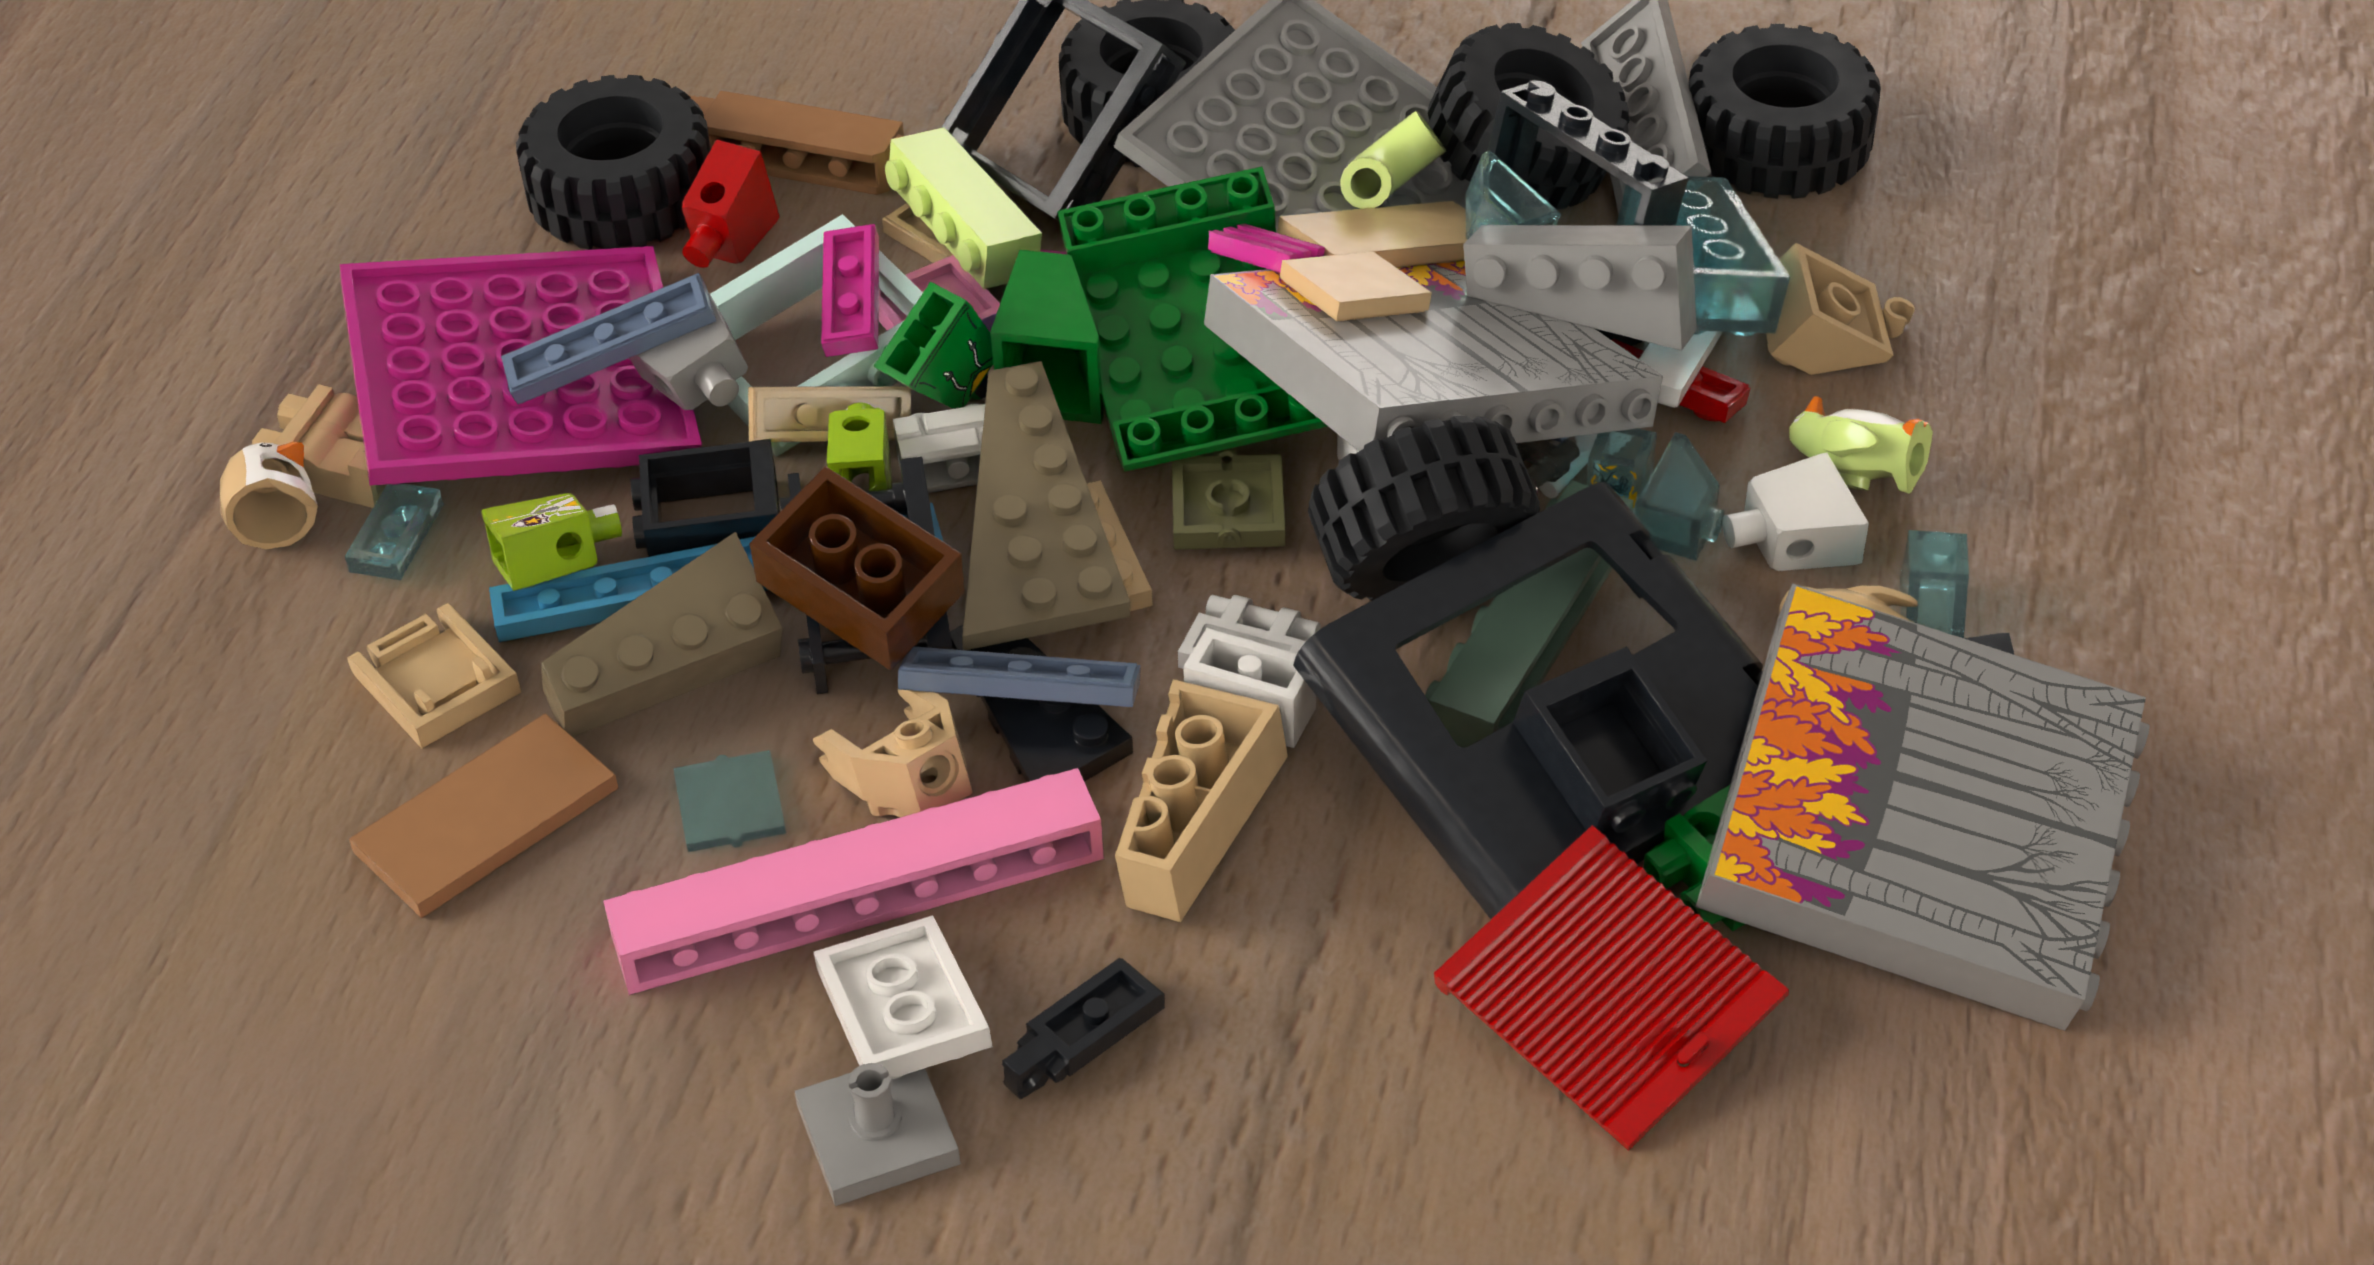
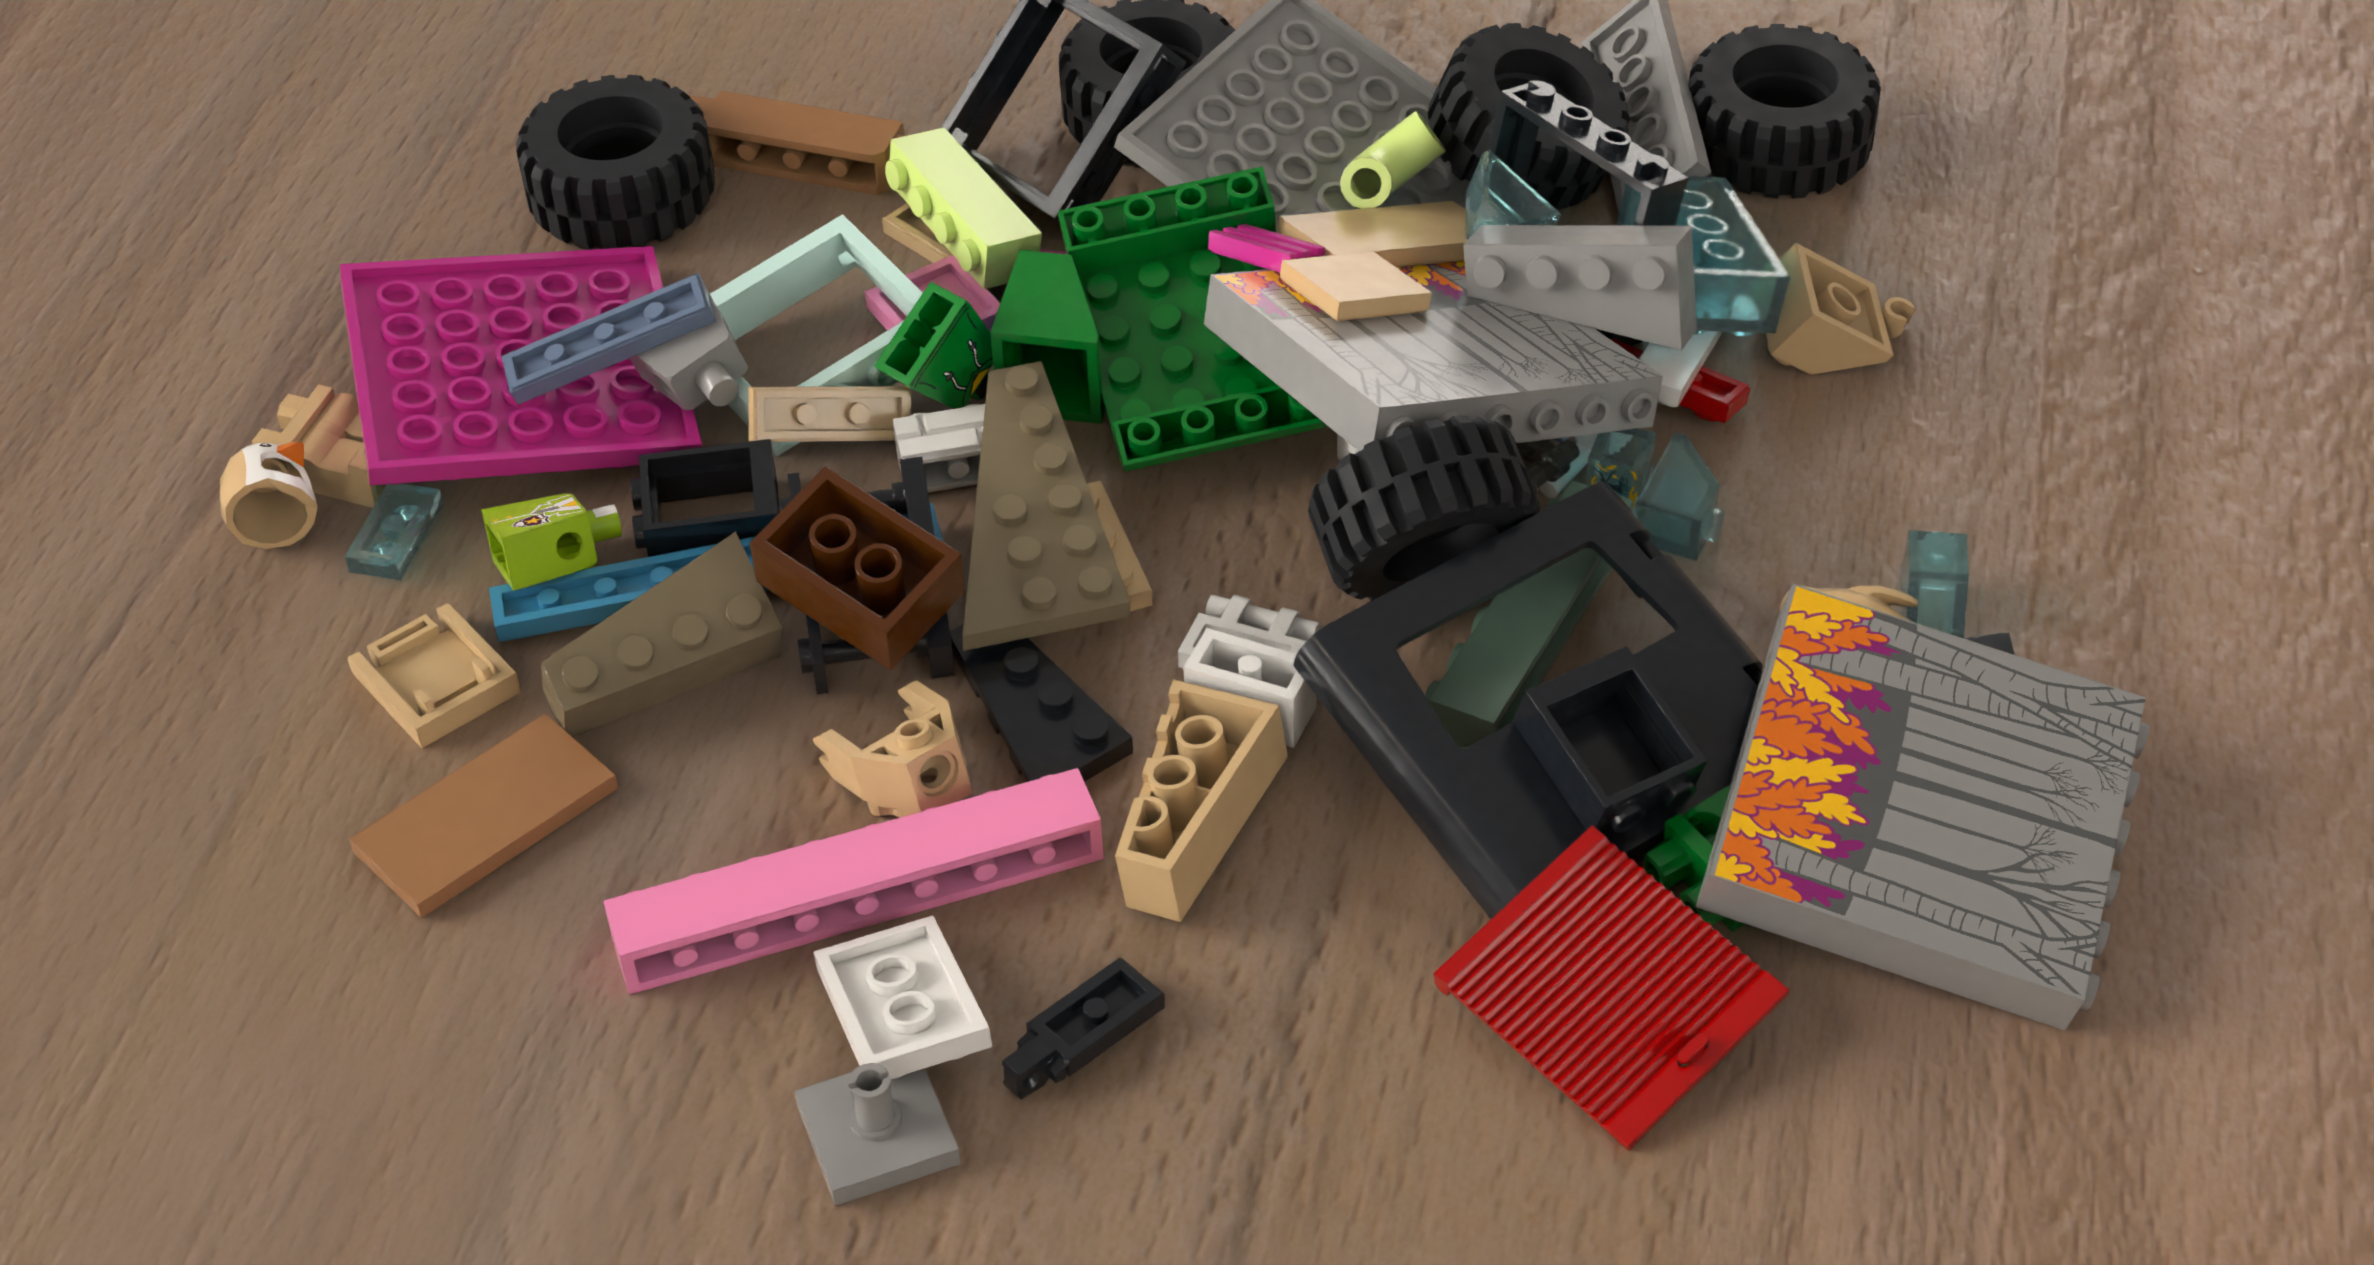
(728, 206): red torso -> none
(729, 801): clear light blue piece -> none
(850, 290): dark pink tile -> none
(860, 445): lime torso -> none
(1020, 676): sand blue tile -> none
(1228, 502): olive plate -> none
(1800, 517): white torso -> none
(1864, 444): yellowish green animal -> none

